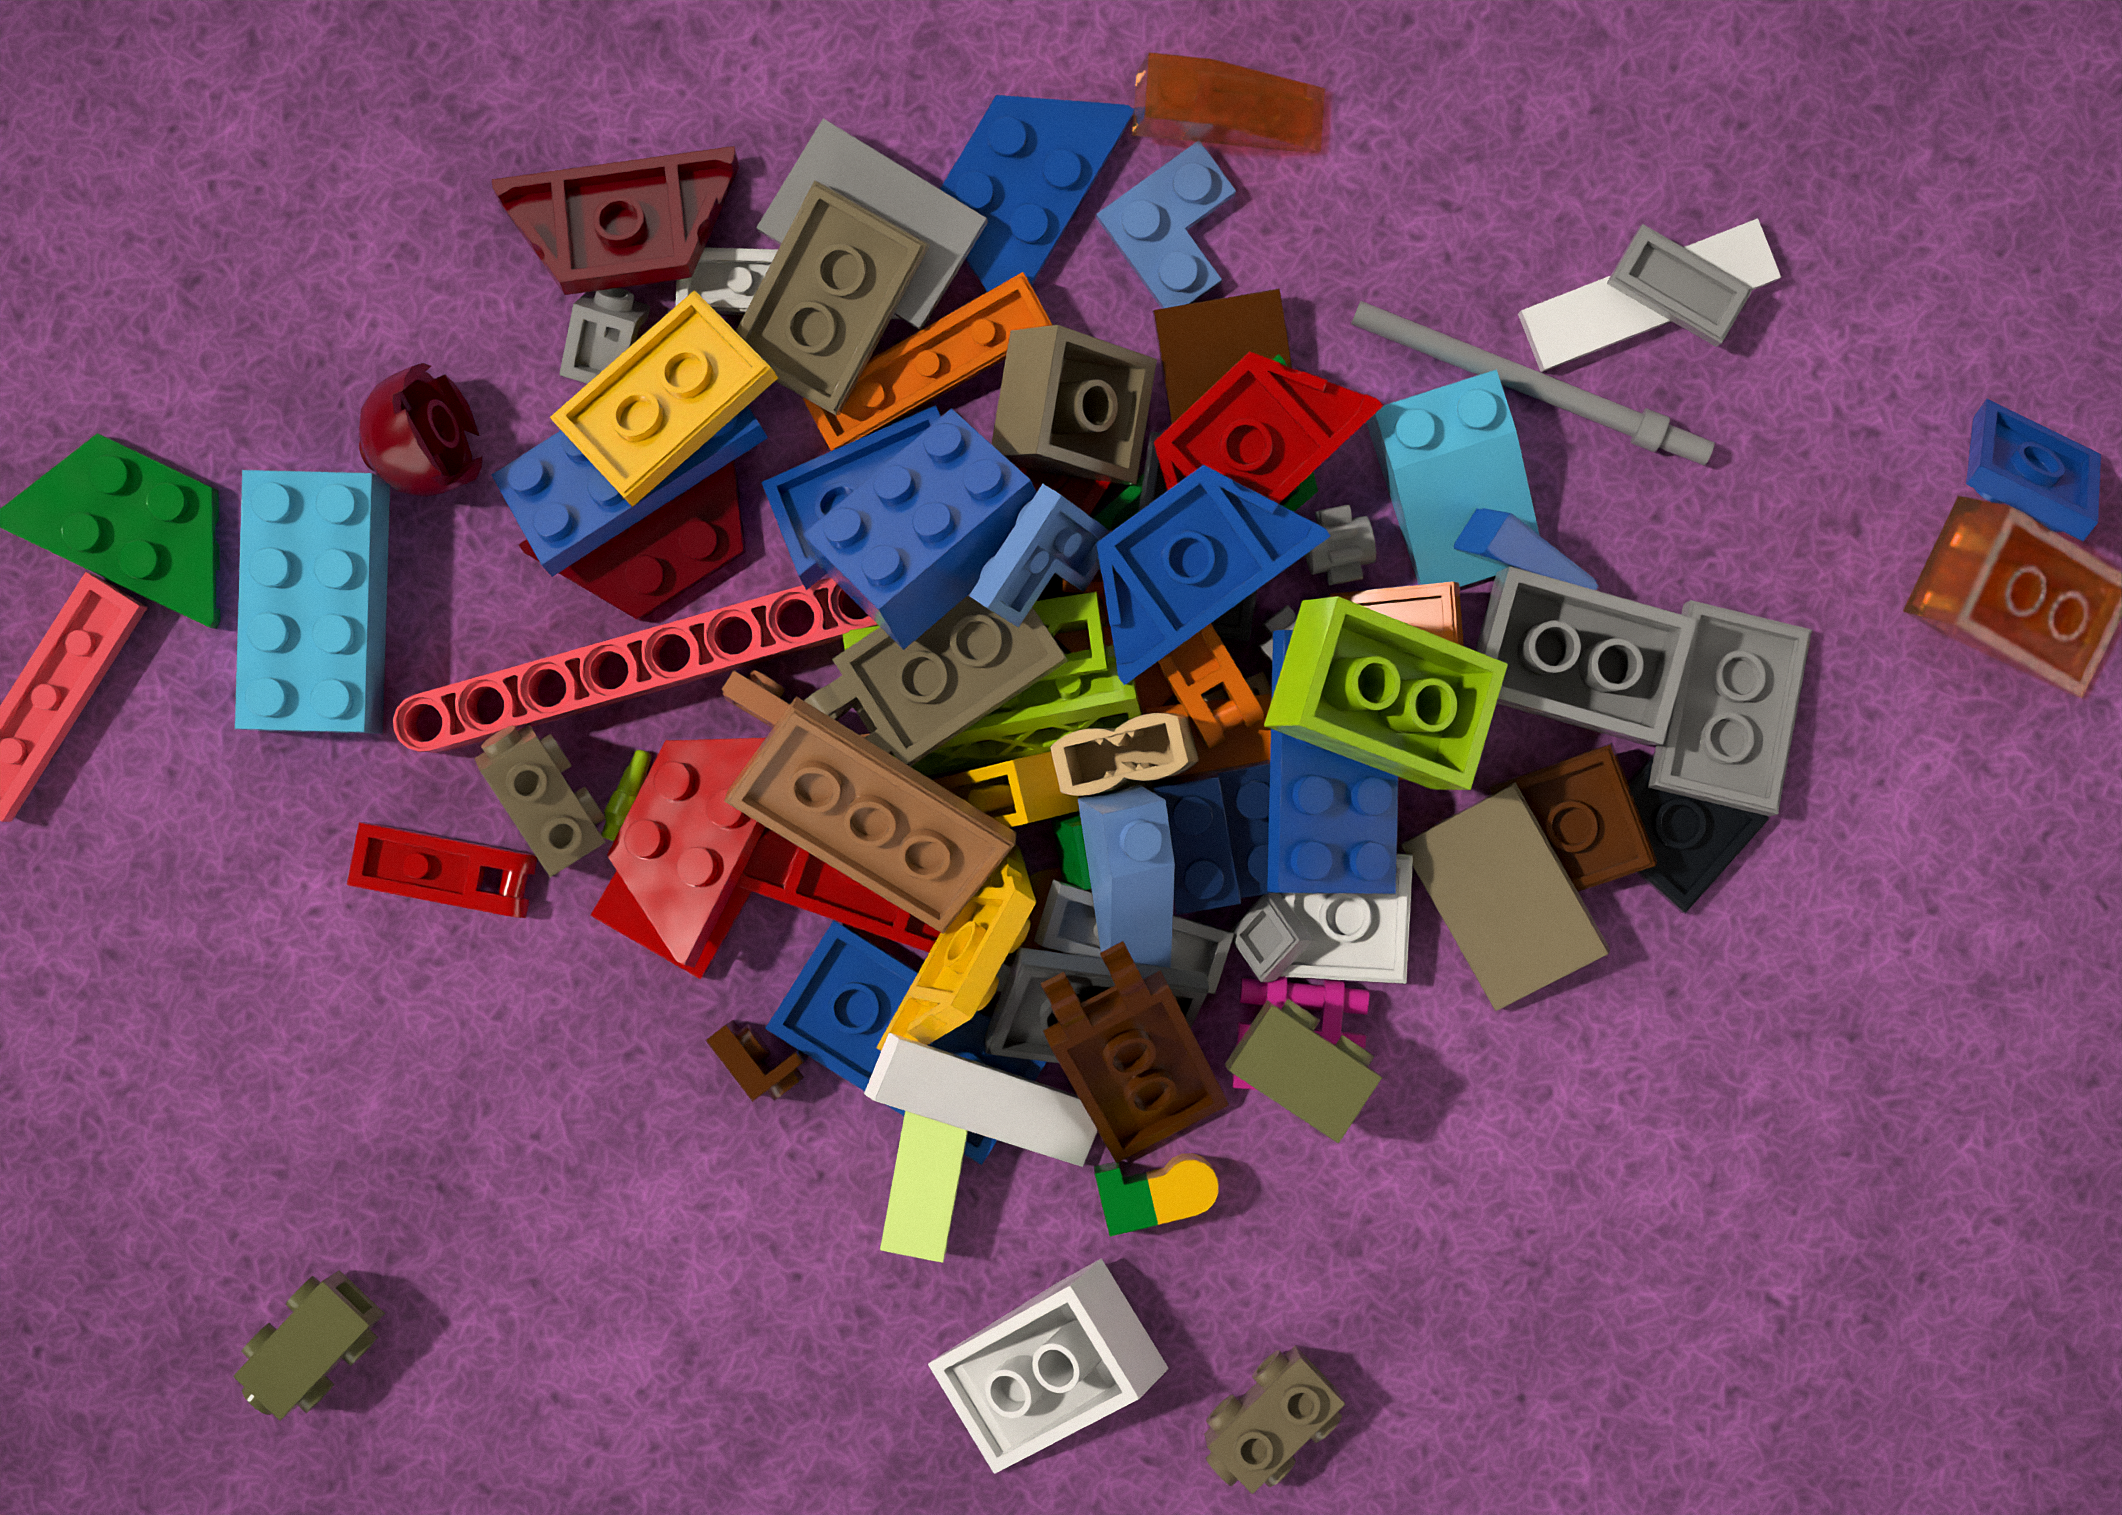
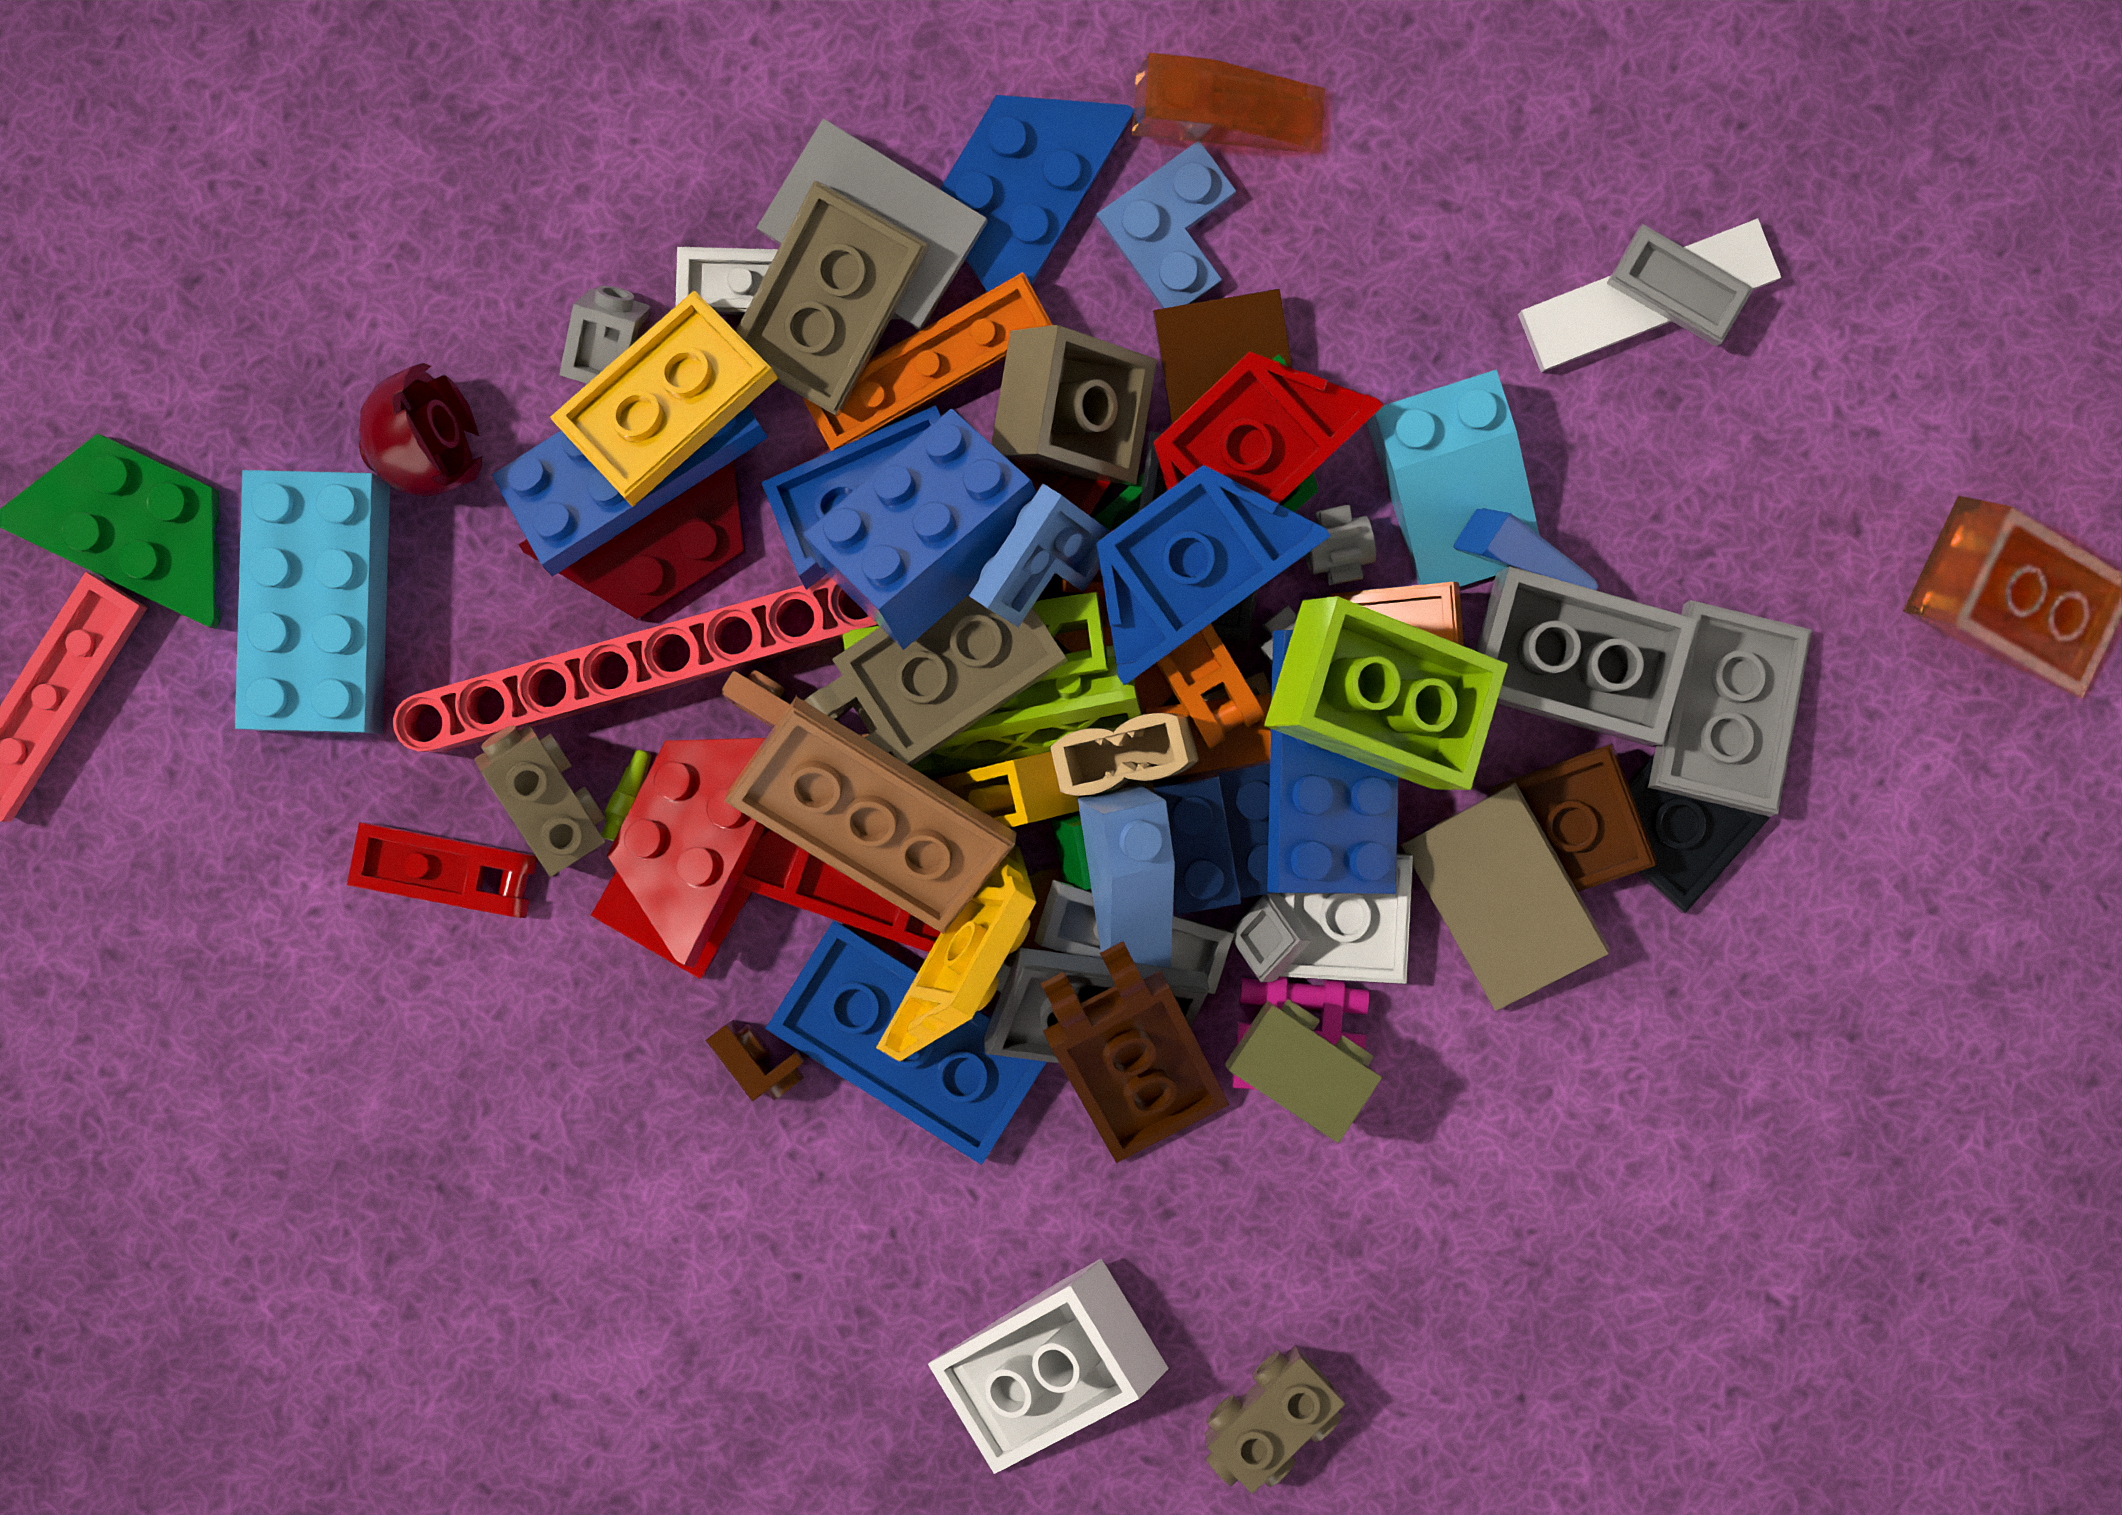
(293, 1362): olive brick -> none
(621, 218): dark red wing -> none
(924, 1188): yellowish green tile -> none
(981, 1099): white tile -> none
(1157, 1196): leg -> none
(1648, 429): light grey bar -> none
(2034, 470): blue plate -> none

